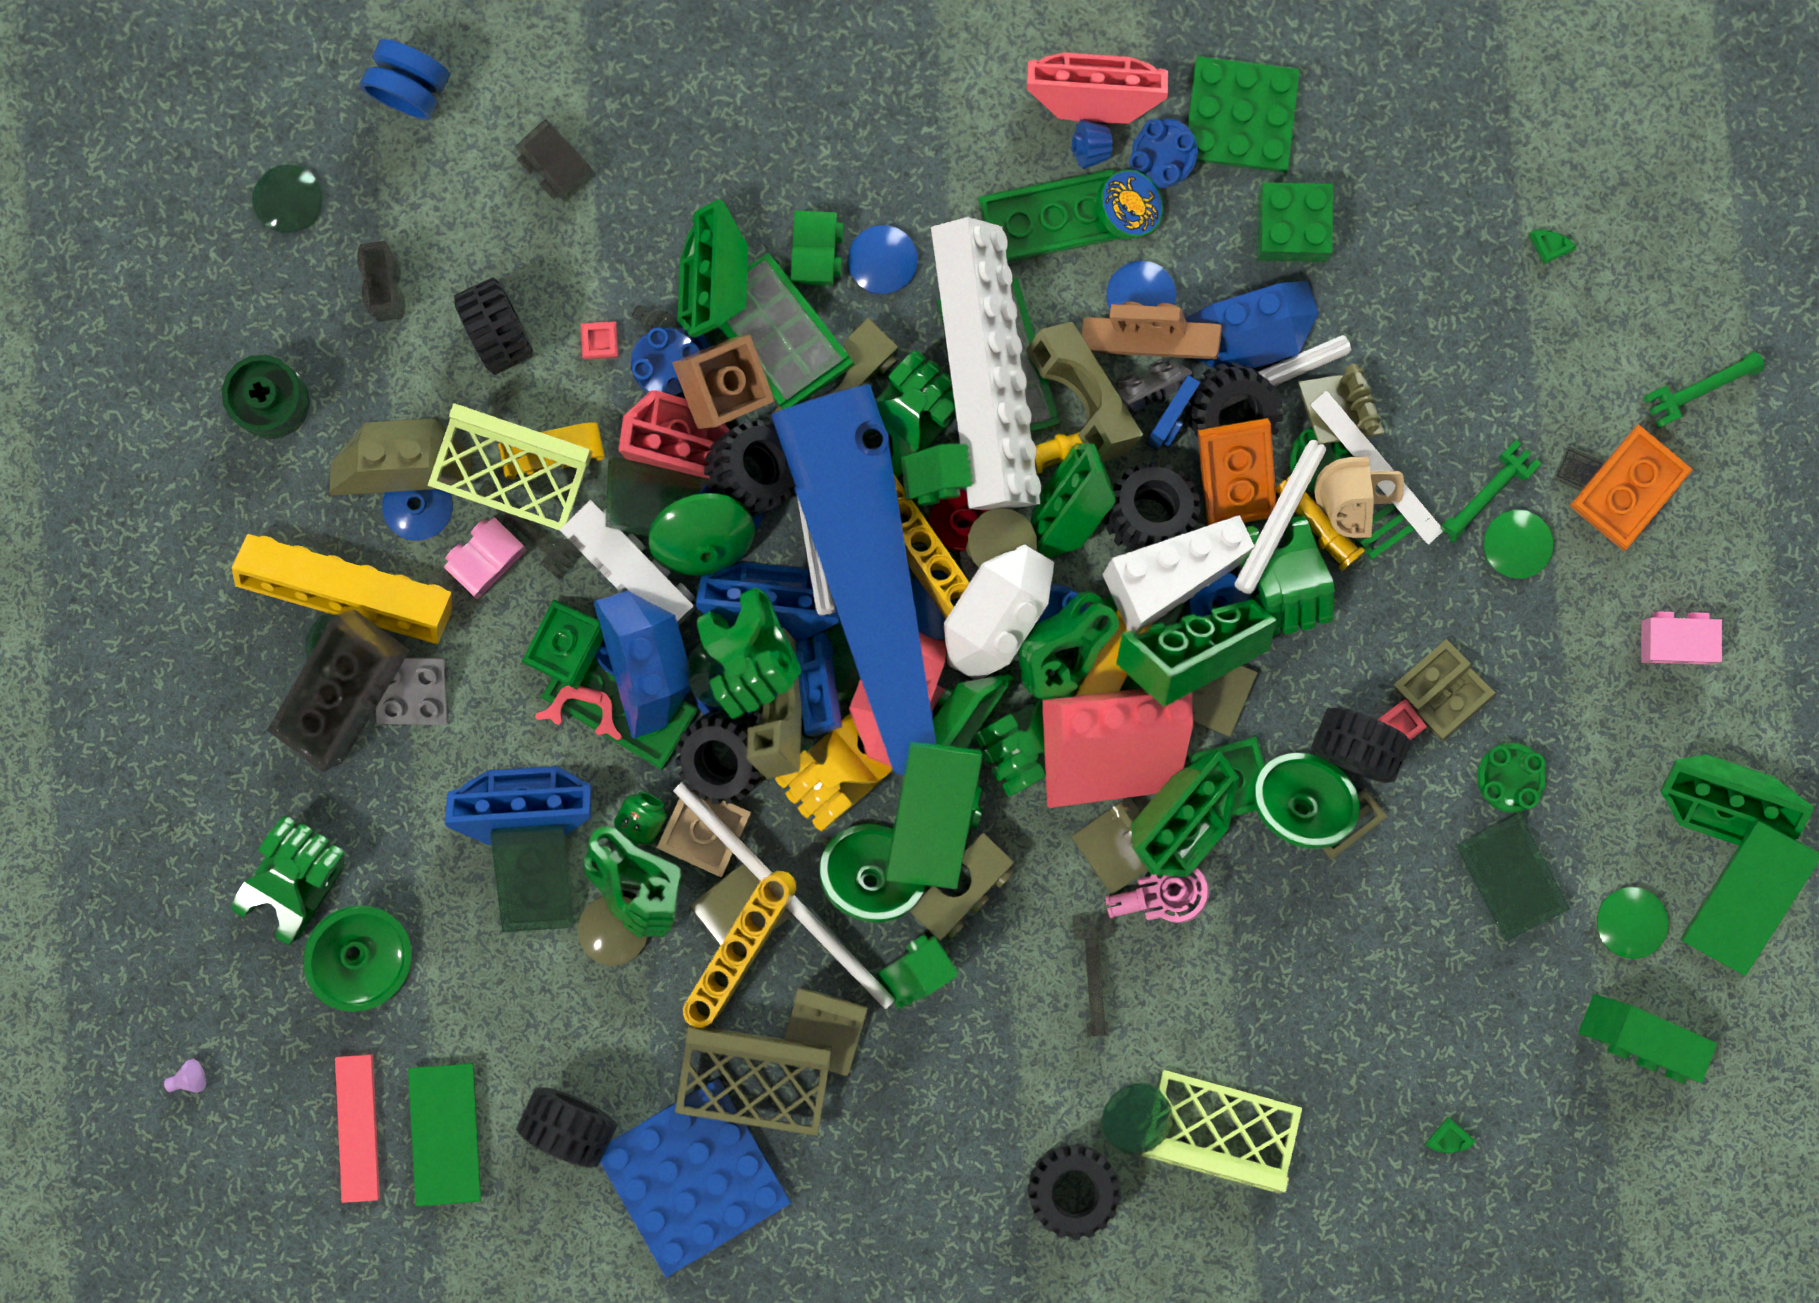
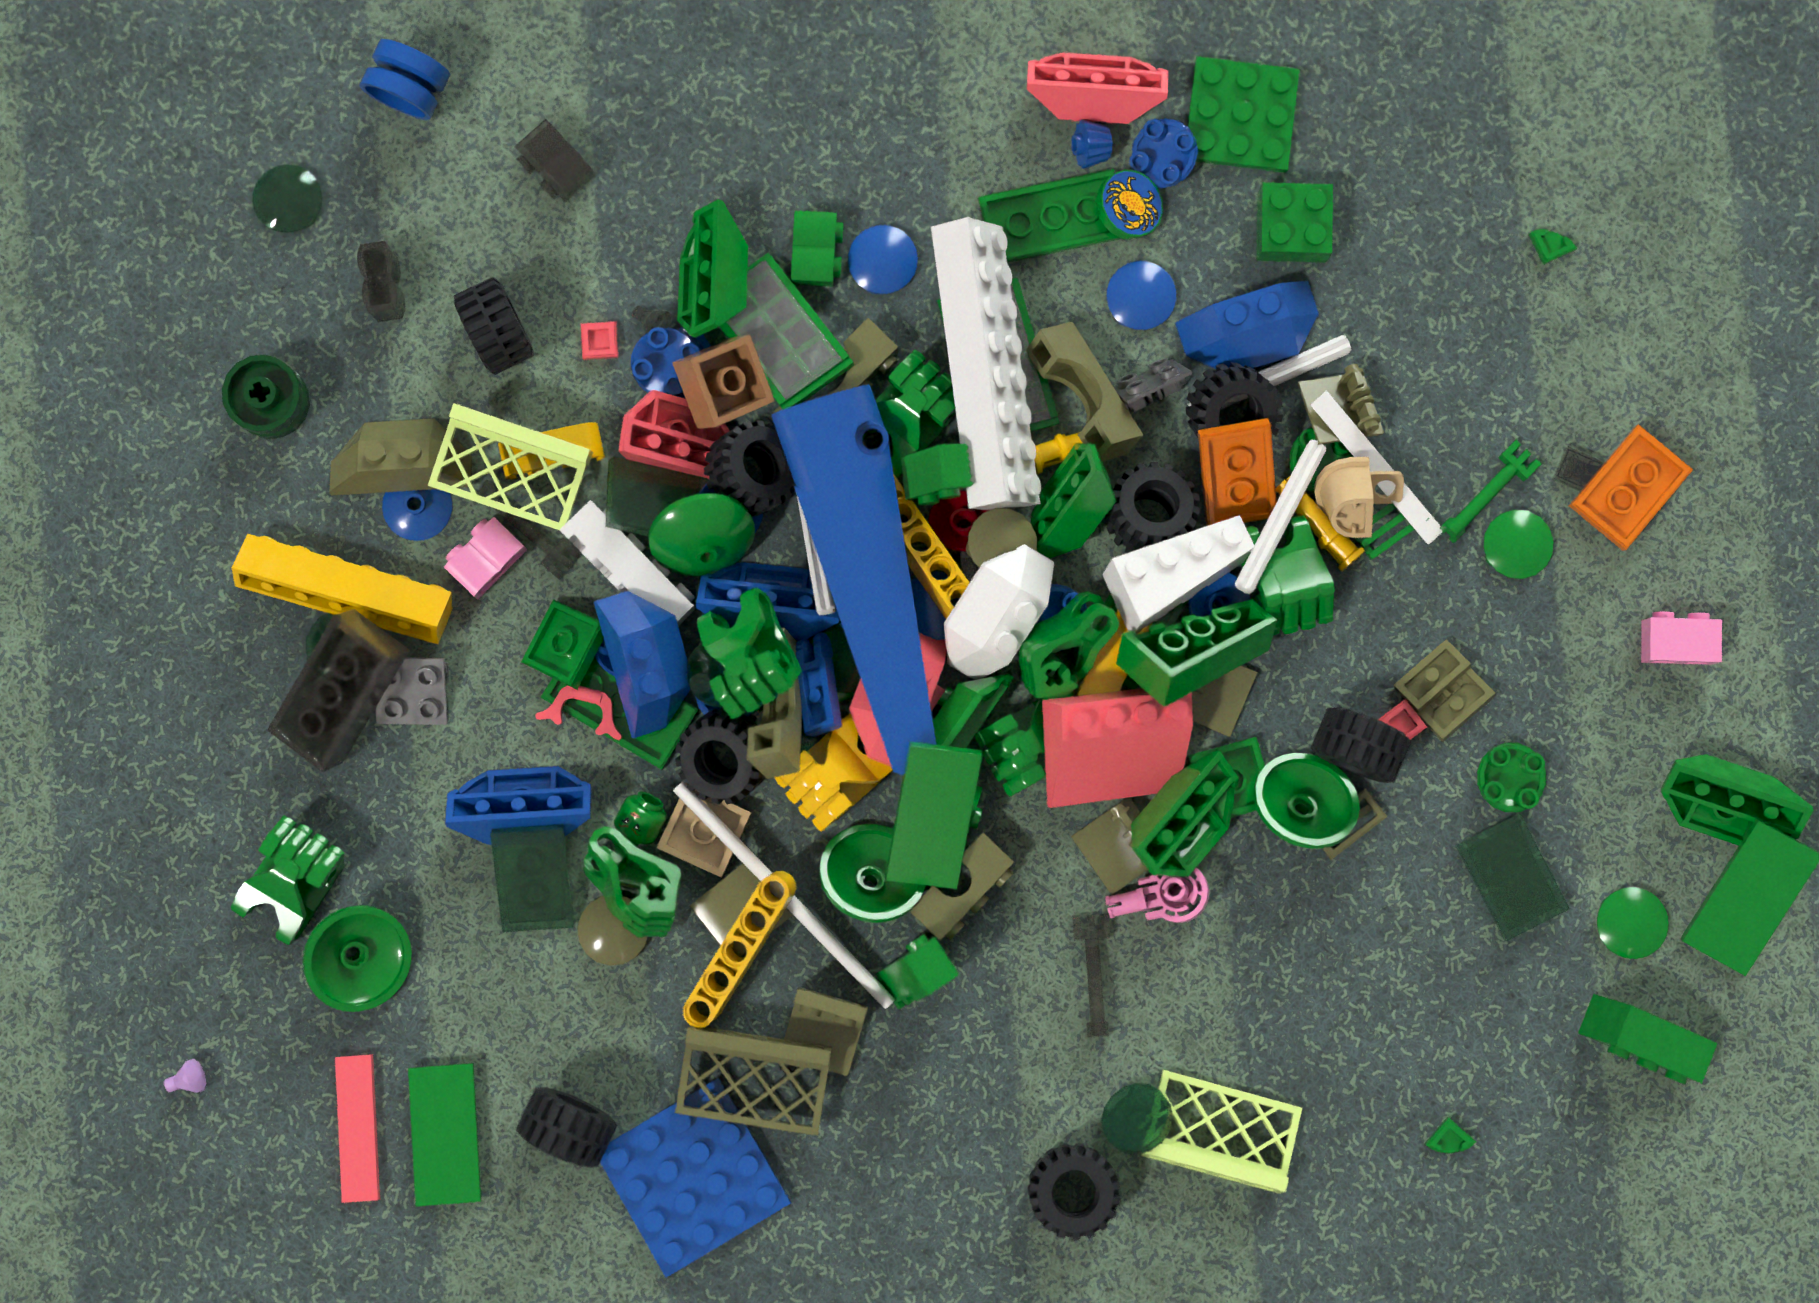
(1151, 332): medium nougat bracket -> none
(1169, 423): blue wing -> none
(1750, 364): green hinge -> none

